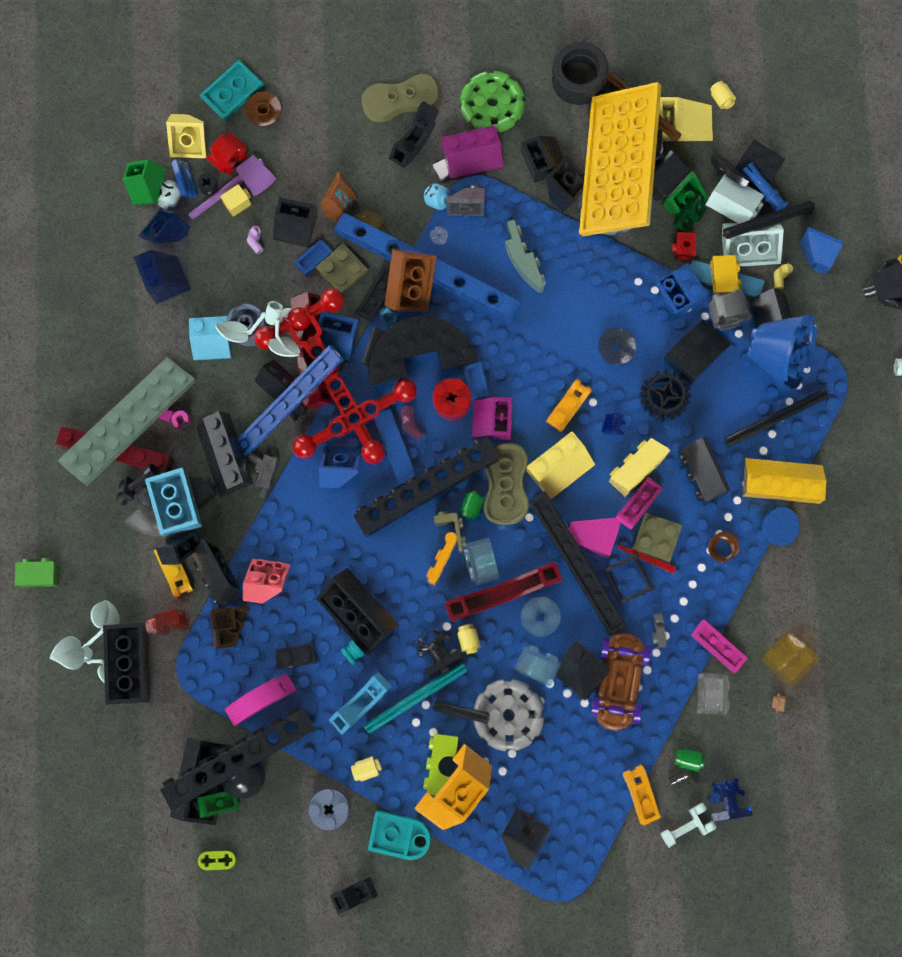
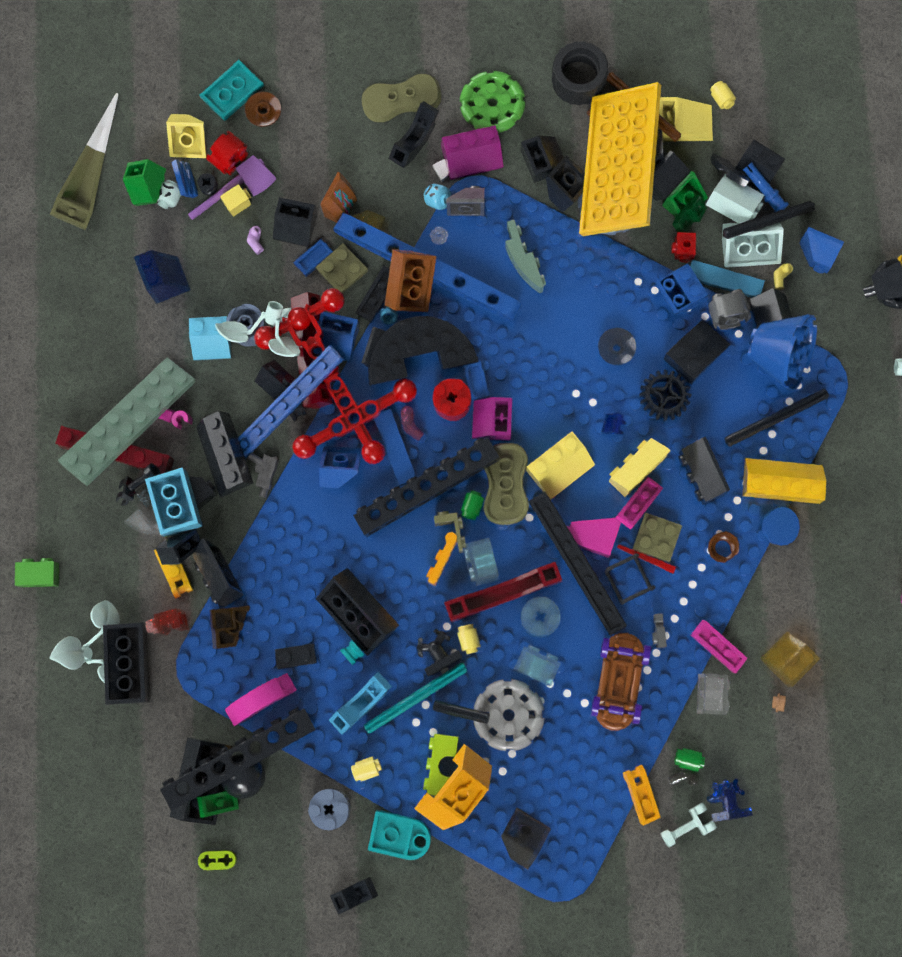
(78, 194): none -> olive plate
(165, 228): clear blue slope -> none
(264, 580): coral slope -> none
(568, 406): light orange plate -> none
(581, 670): black slope -> none
(725, 274): yellow brick -> none

